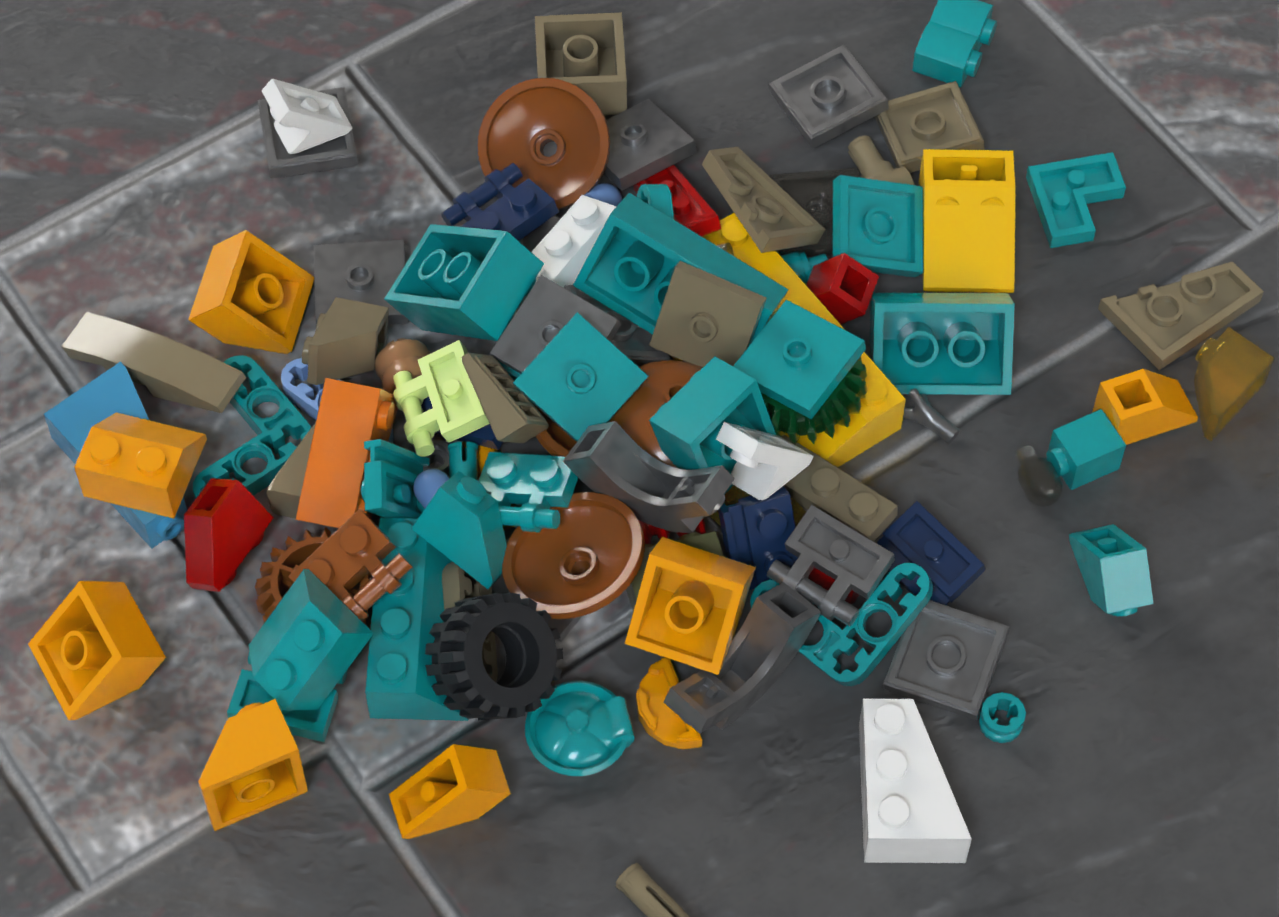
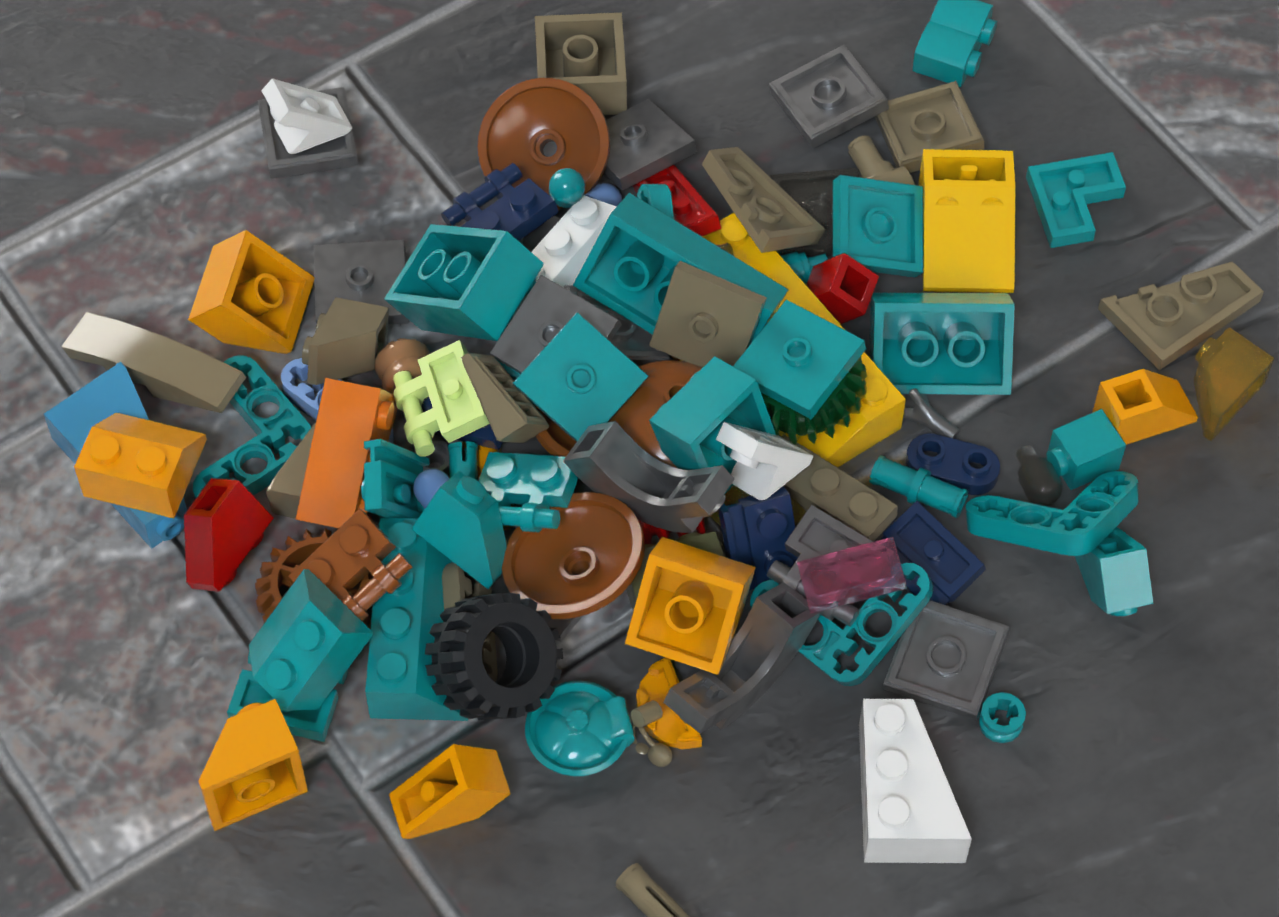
(95, 647): light orange slope -> none
(566, 187): none -> teal cylinder
(658, 753): none -> dark tan piece
(851, 575): none -> clear pink plate
(918, 486): none -> teal pin
(954, 461): none -> dark blue plate
(1064, 532): none -> teal beam

